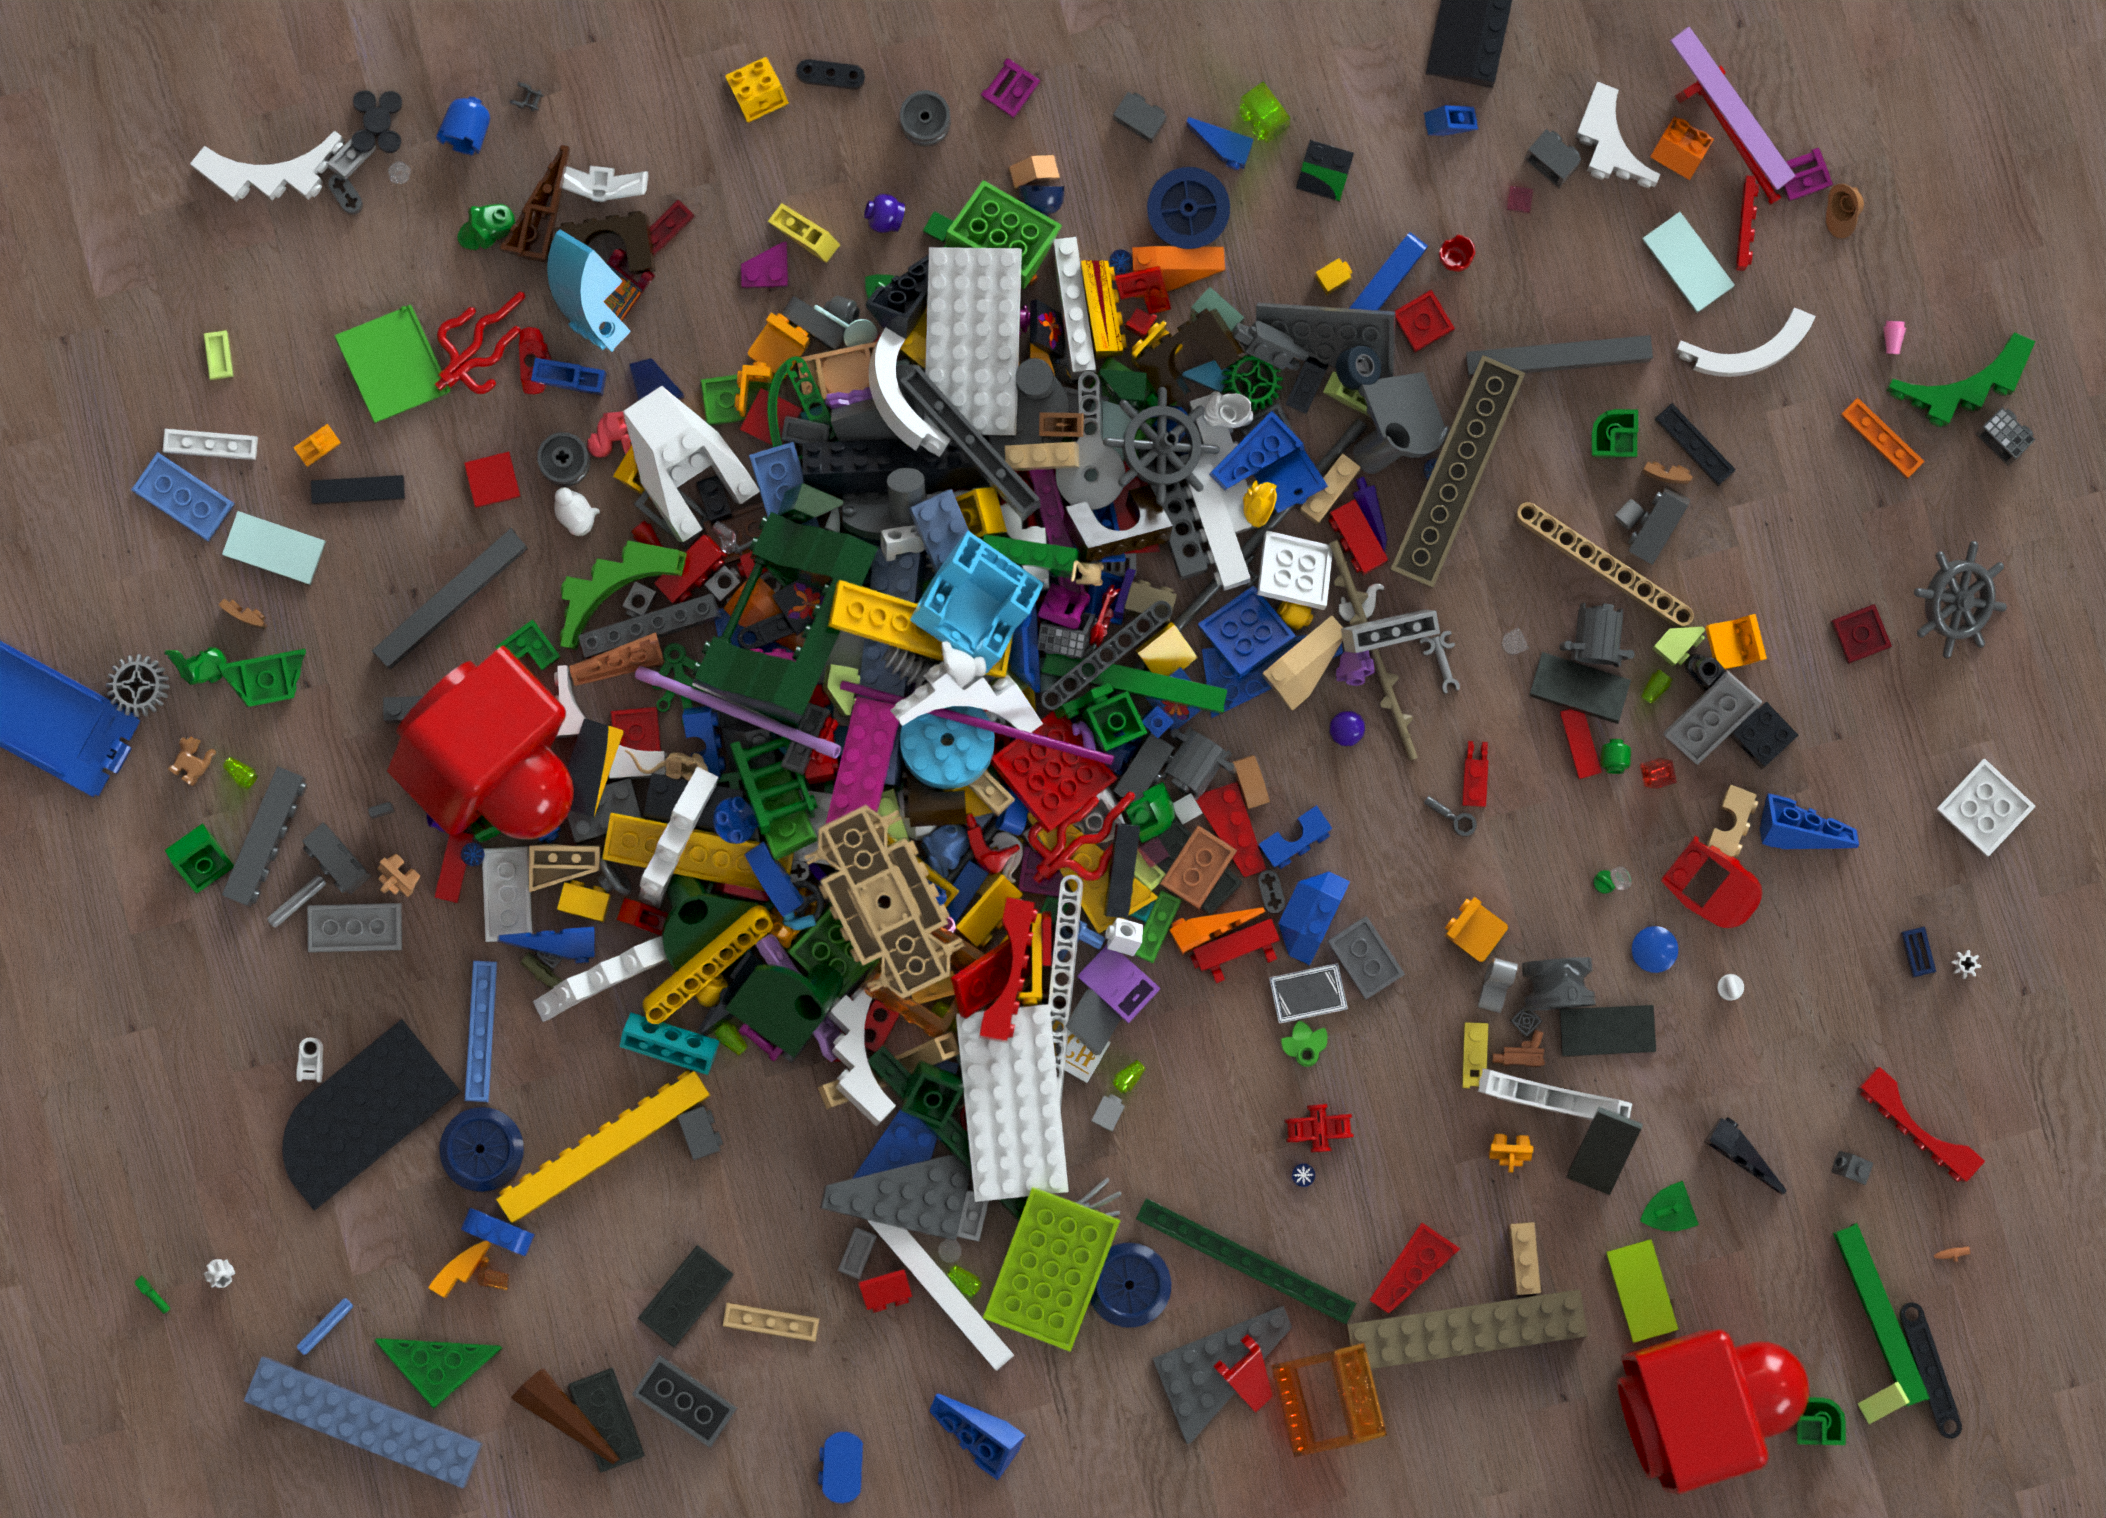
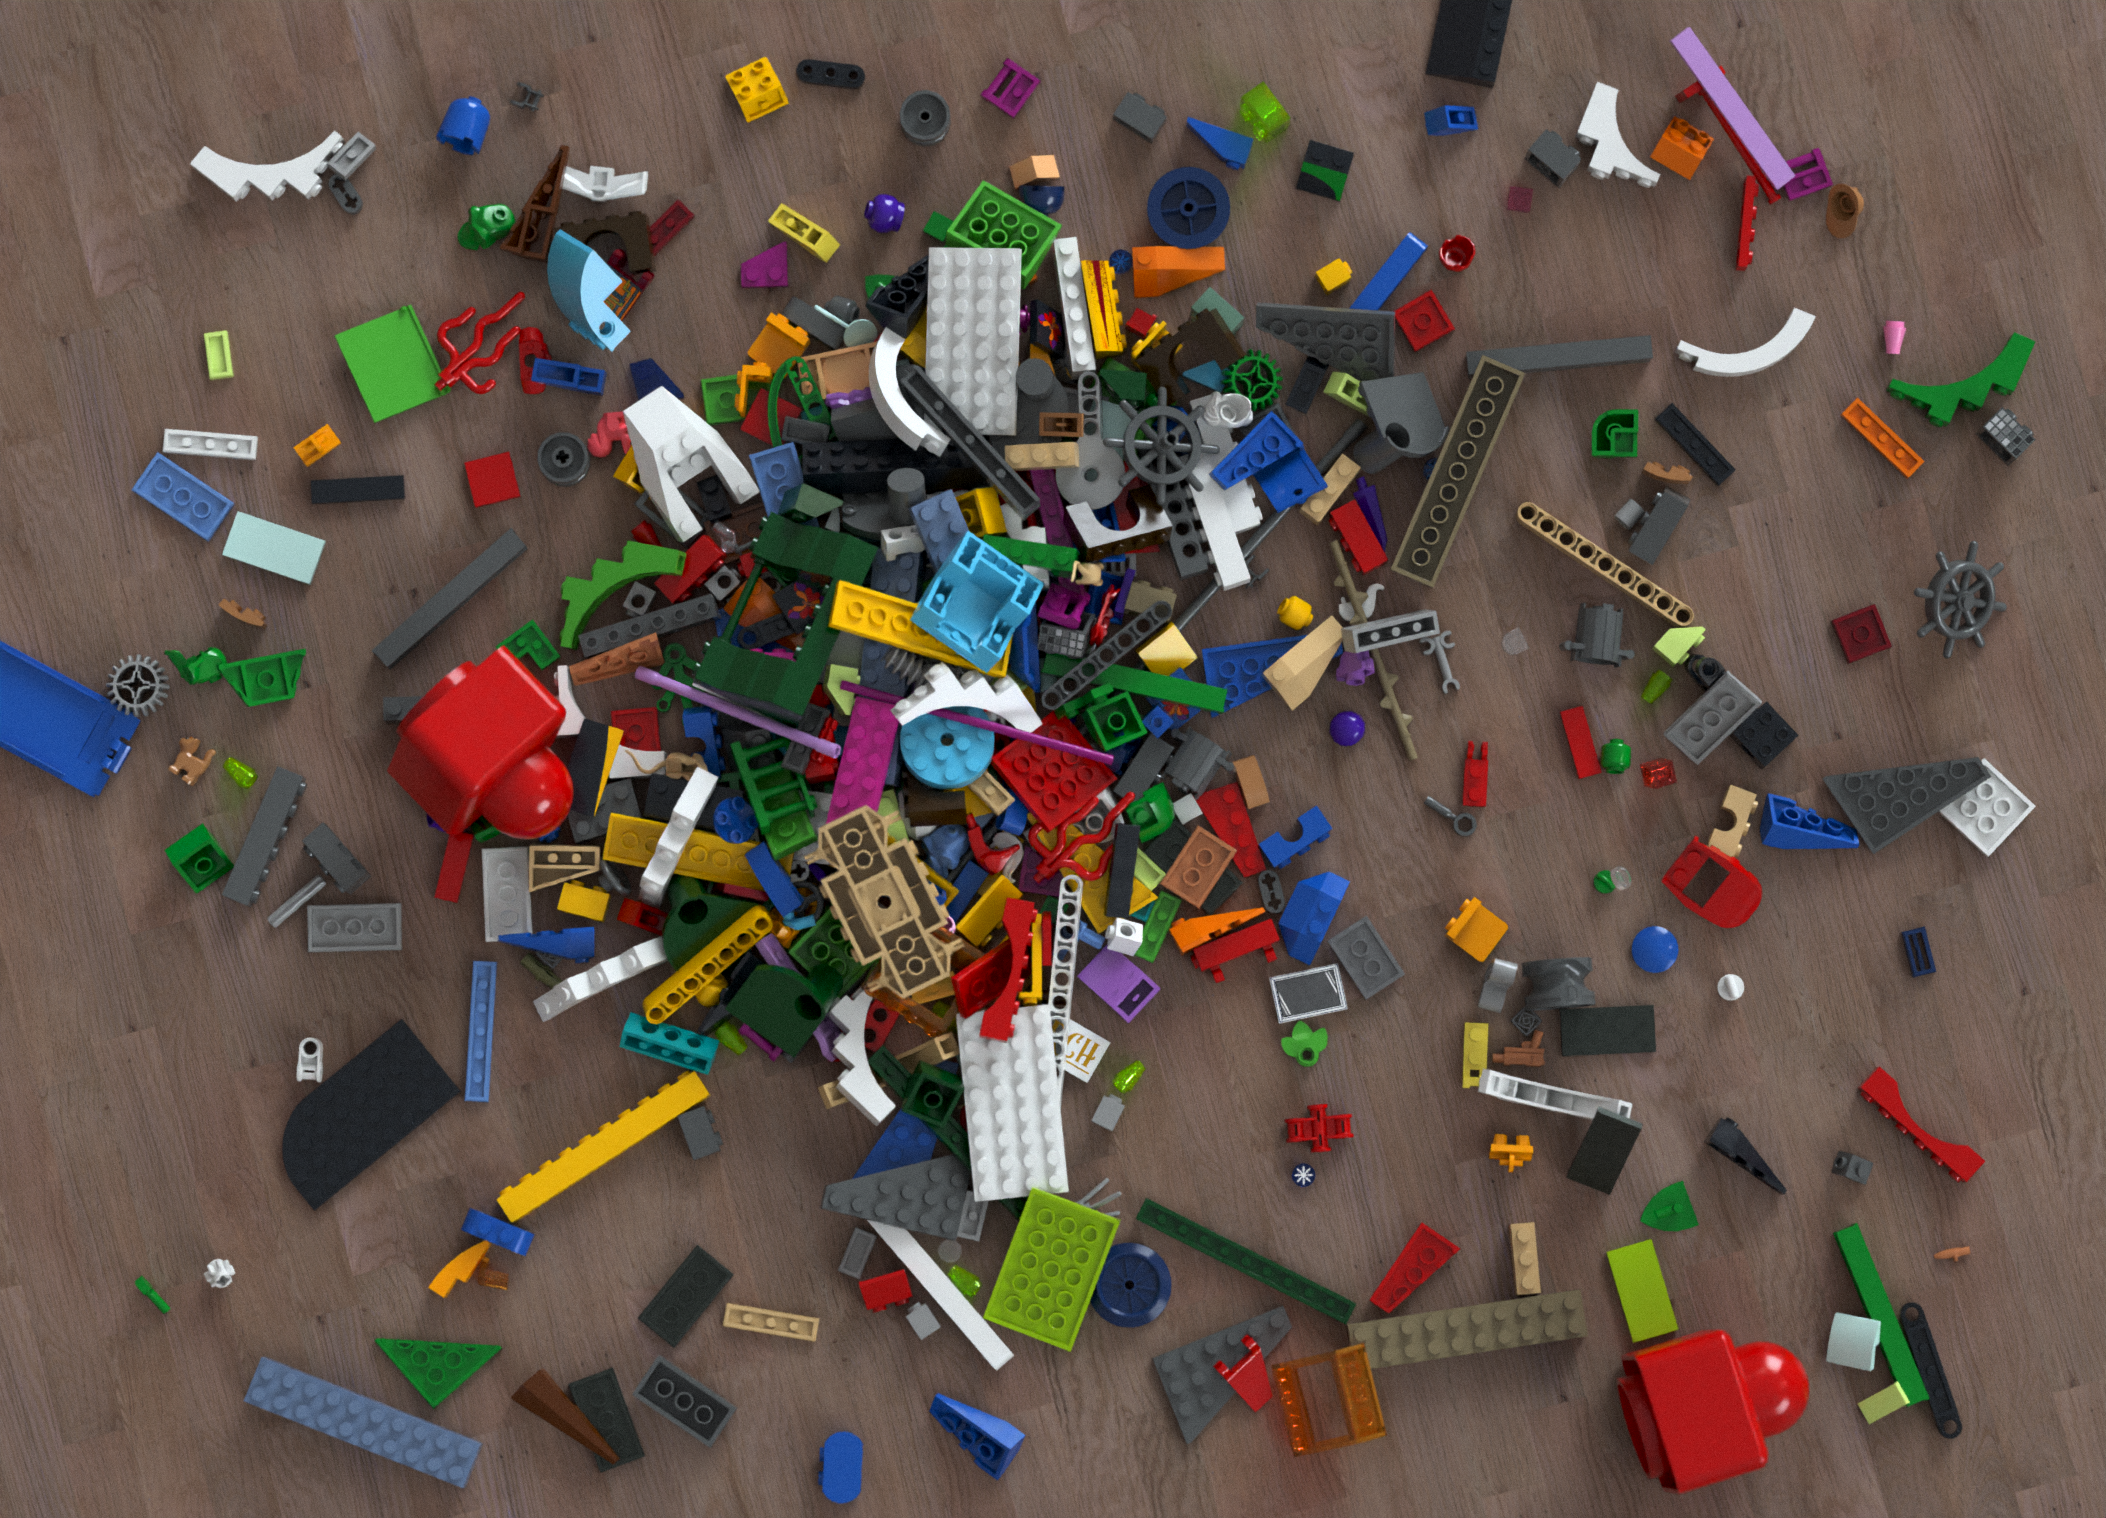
(324, 1326): medium blue axle -> none
(377, 121): black piece -> none
(381, 810): dark grey tile -> none
(393, 172): clear plate -> none
(394, 879): light nougat hips -> none
(472, 854): clear blue tile -> none
(501, 1155): dark blue piece -> none
(574, 511): white hair -> none
(922, 1320): none -> light grey brick
(962, 665): white hair -> none
(1087, 734): medium lavender arm -> none
(1093, 1022): dark grey tile -> none
(1147, 283): red tile -> none
(1153, 852): clear pink tile -> none
(1246, 631): blue plate -> none
(1259, 503): yellow hat -> none
(1270, 345): dark grey hinge -> none
(1295, 570): white plate -> none
(1358, 367): black wheel -> none
(1580, 688): pearl dark grey tile -> none
(1688, 262): light aqua tile -> none
(1736, 642): light orange bracket -> none
(1822, 1423): green brick -> none
(1853, 1341): none -> light aqua slope
(1897, 799): none -> dark grey wing
(1961, 969): white gear -> none

